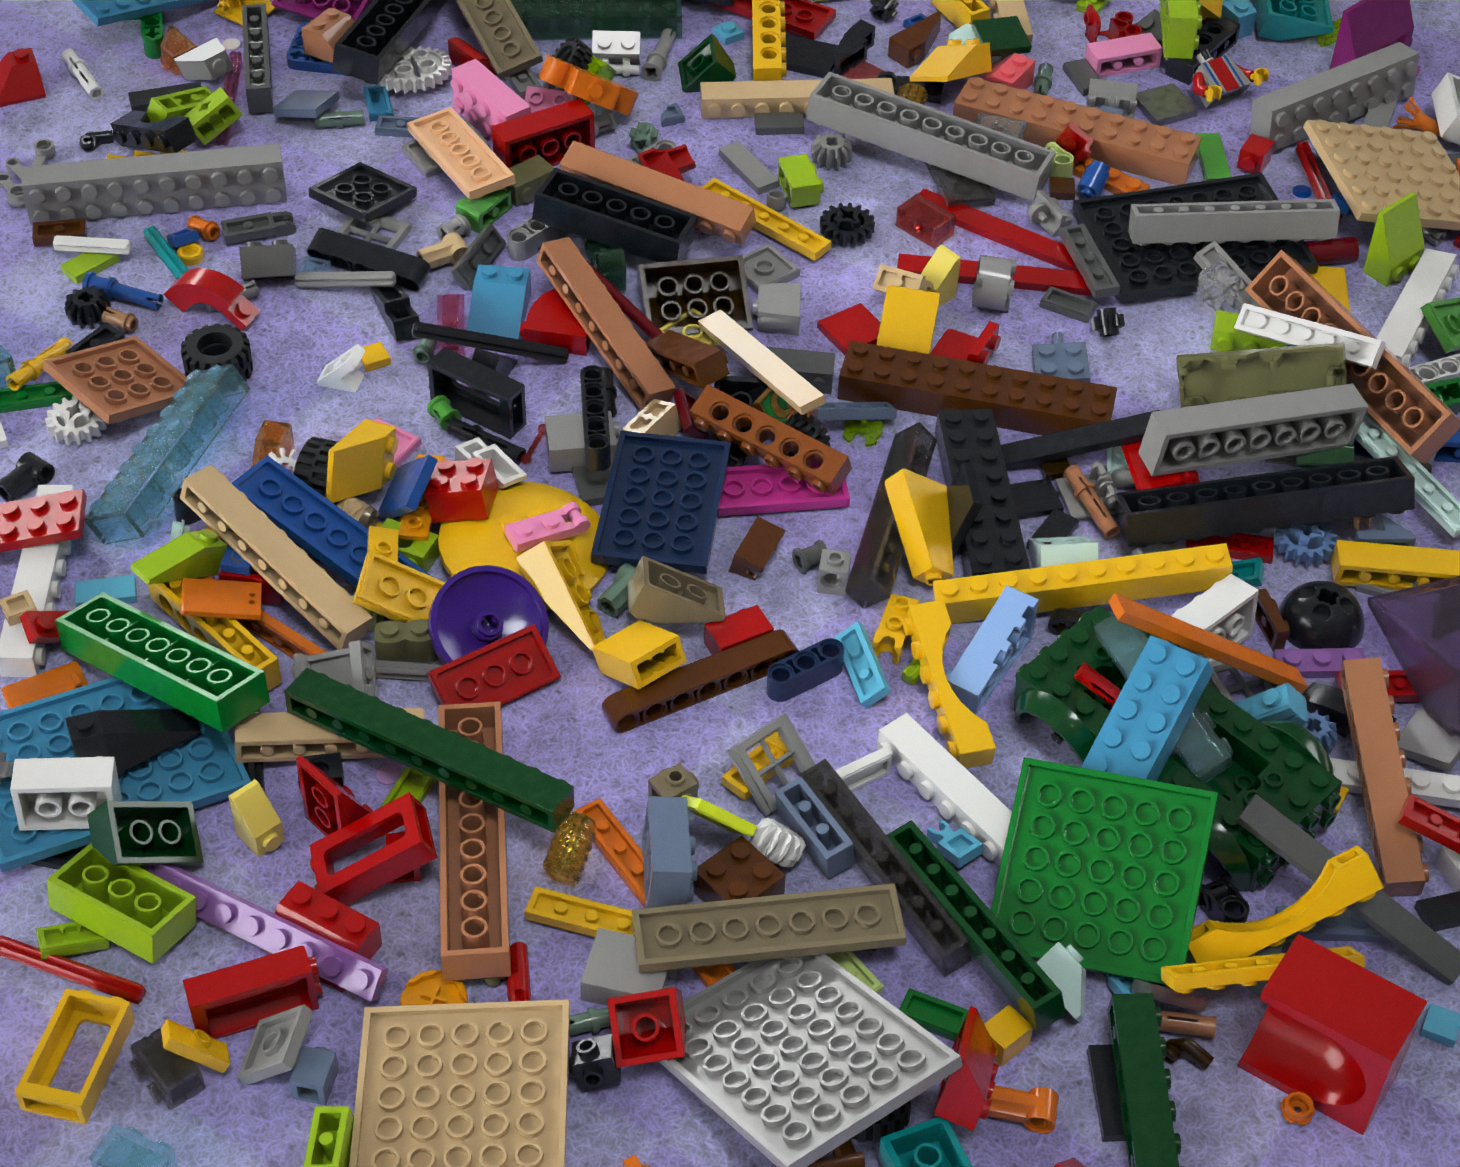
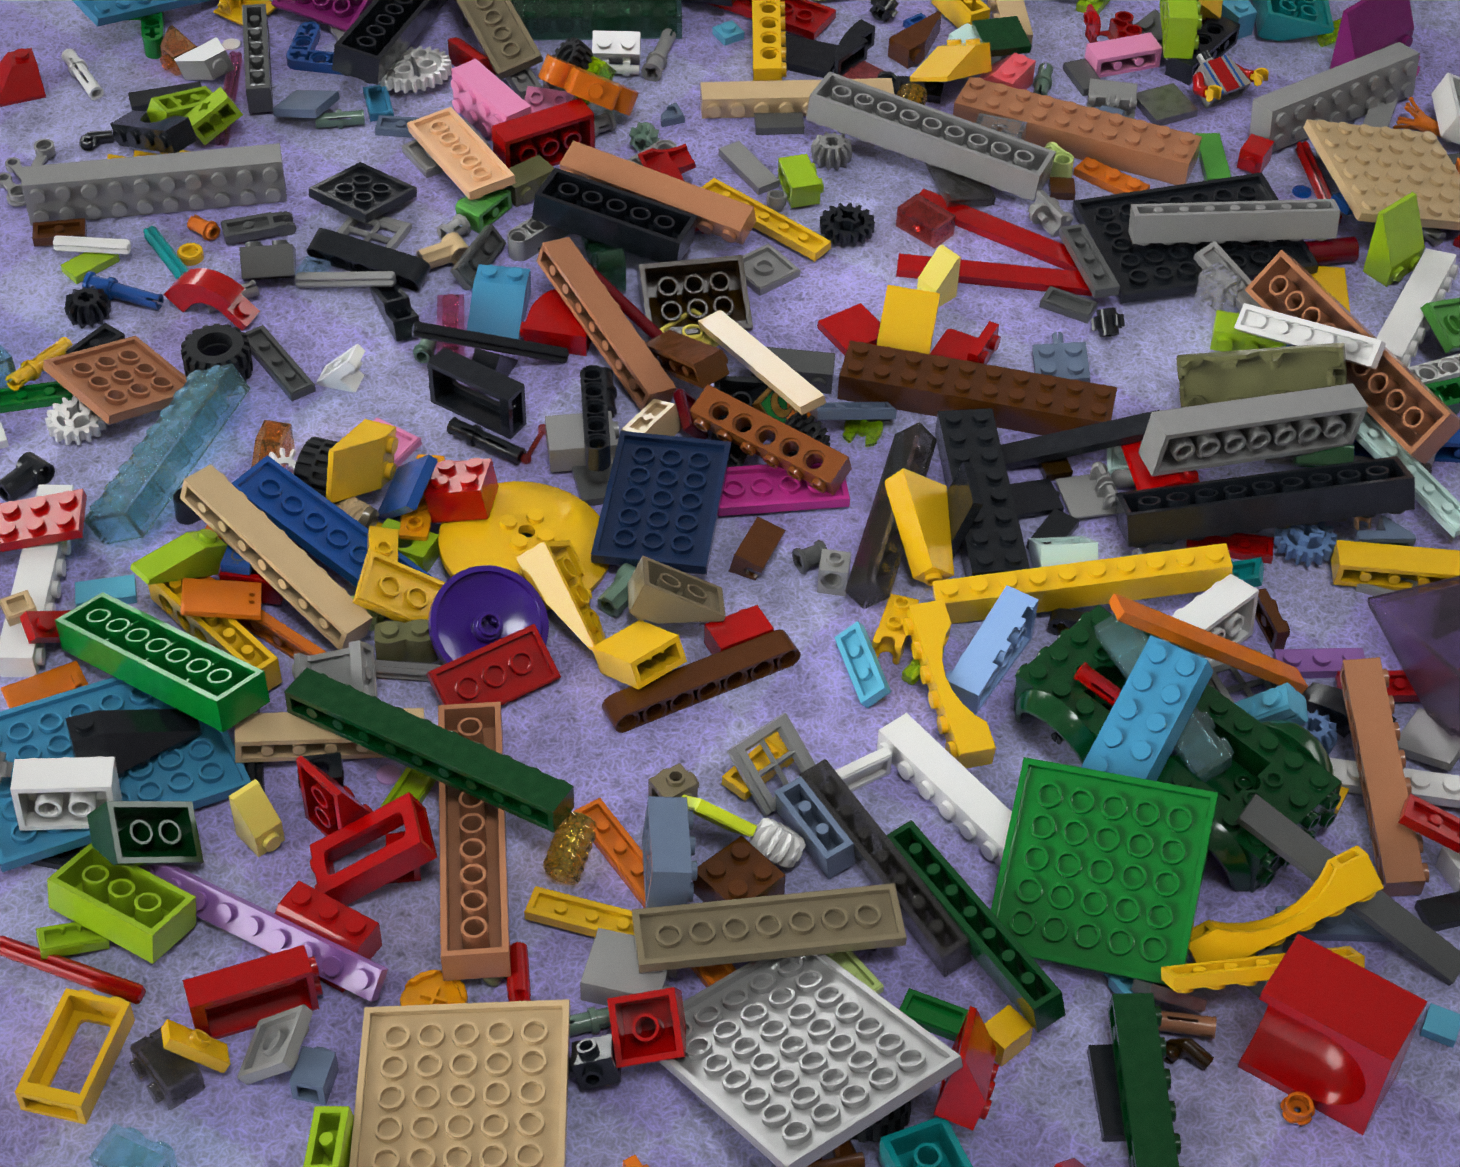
(126, 322): medium nougat pin -> none
(178, 529): light aqua plate -> none
(182, 237): blue tile -> none
(279, 364): none -> dark grey tile
(324, 32): nougat slope -> none
(375, 357): yellow tile -> none
(442, 410): bright green bush -> none
(505, 469): white slope -> none
(547, 527): bright pink plate -> none
(706, 64): dark green slope -> none
(778, 308): light grey torso -> none
(805, 669): dark blue beam -> none
(893, 276): tan hinge -> none
(955, 846): medium azure plate -> none
(994, 283): light grey brick -> none
(1033, 1108): orange piece -> none
(1069, 976): light aqua slope -> none
(1075, 142): red bracket -> none
(1085, 492): nougat pin -> none
(1094, 179): blue brick -> none
(1223, 901): black piece -> none
(1322, 616): black piece -> none

